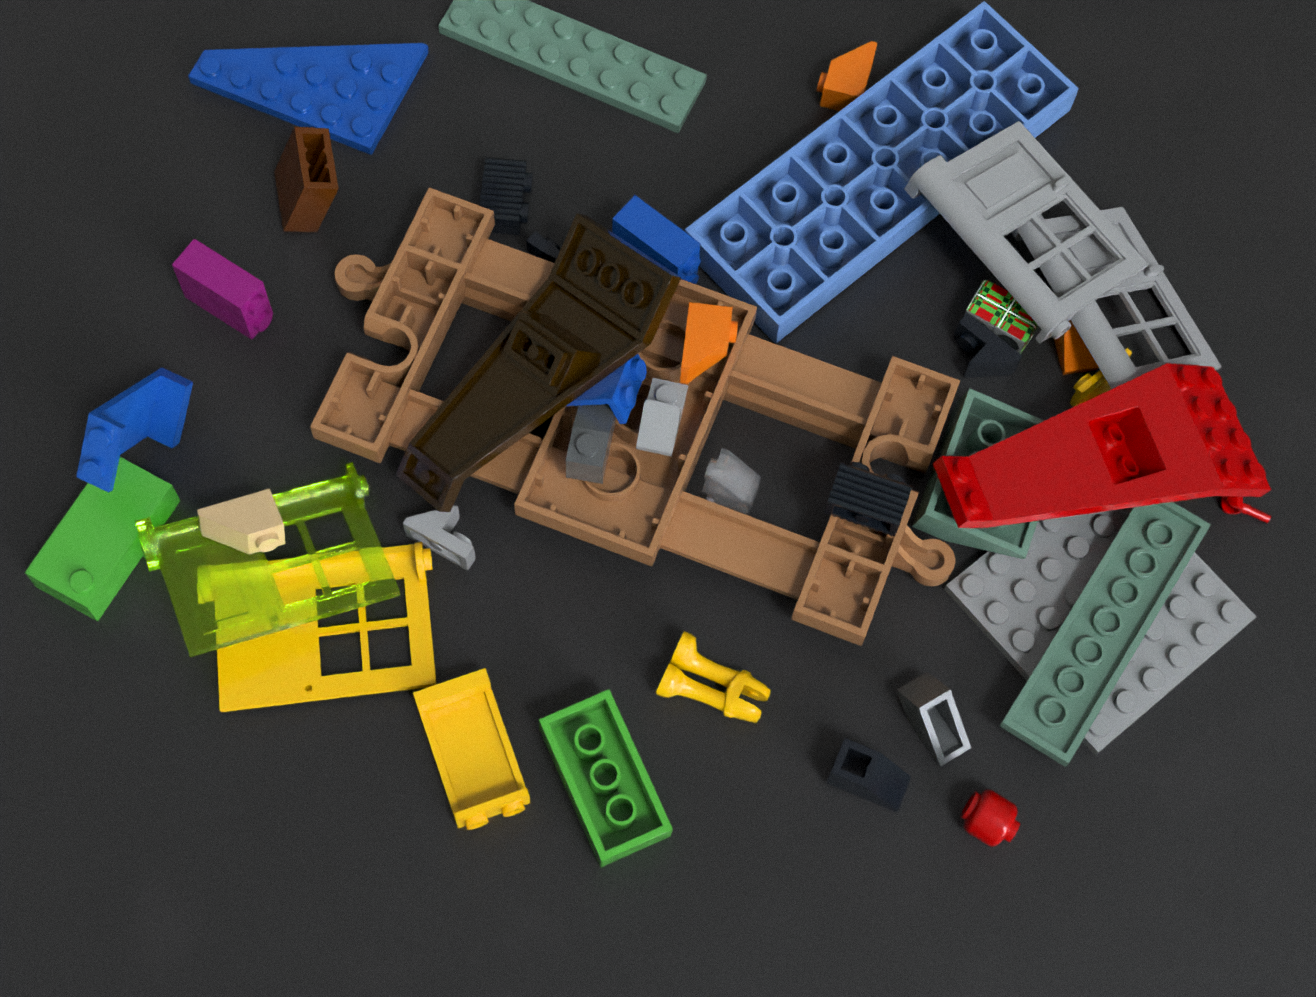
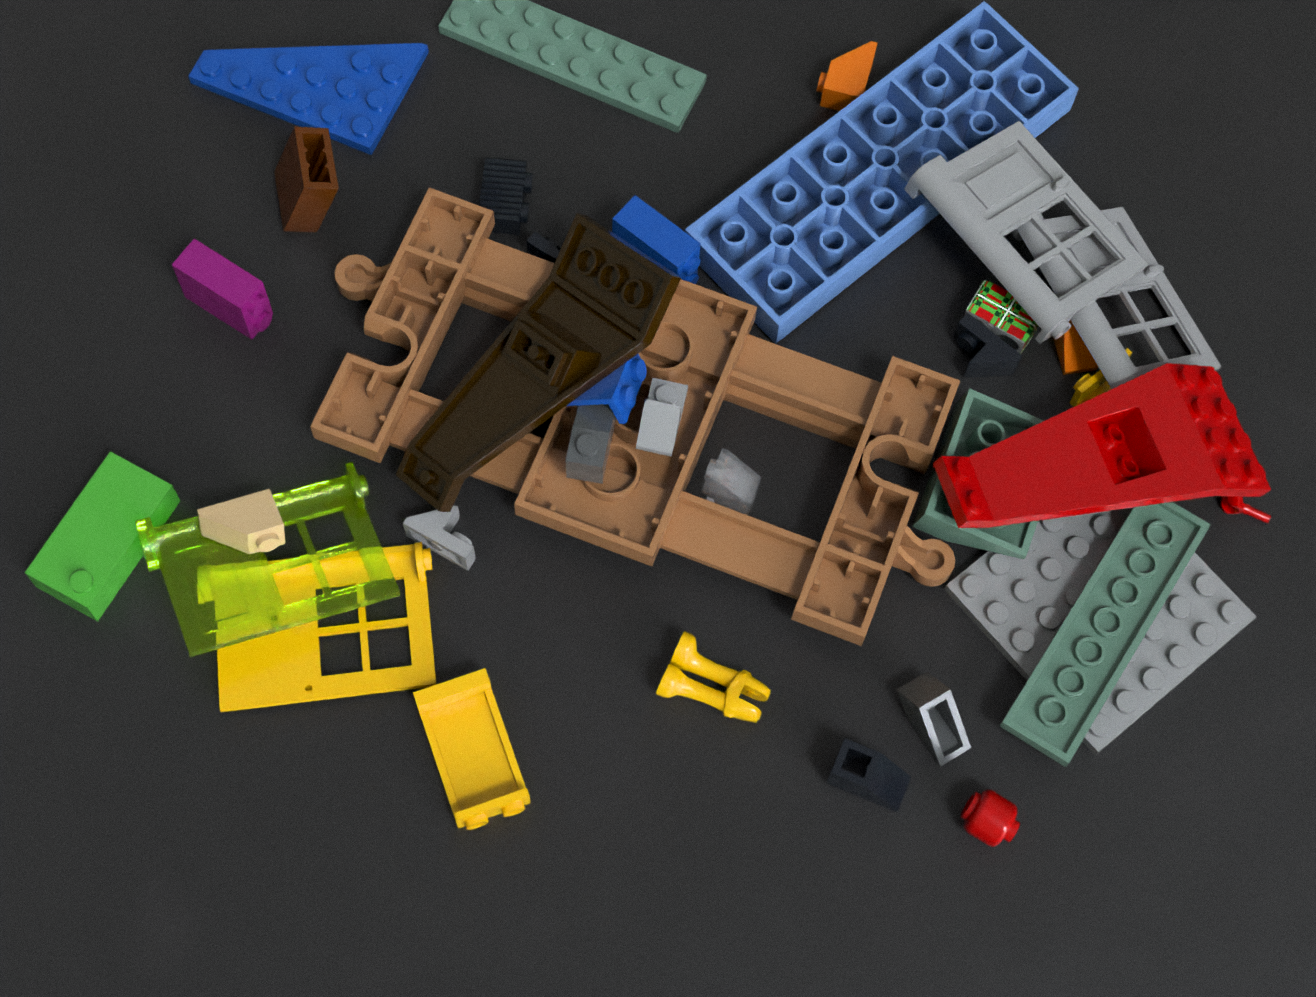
(149, 409): blue panel -> none
(605, 778): bright green brick -> none
(706, 338): orange slope -> none
(868, 498): black brick -> none

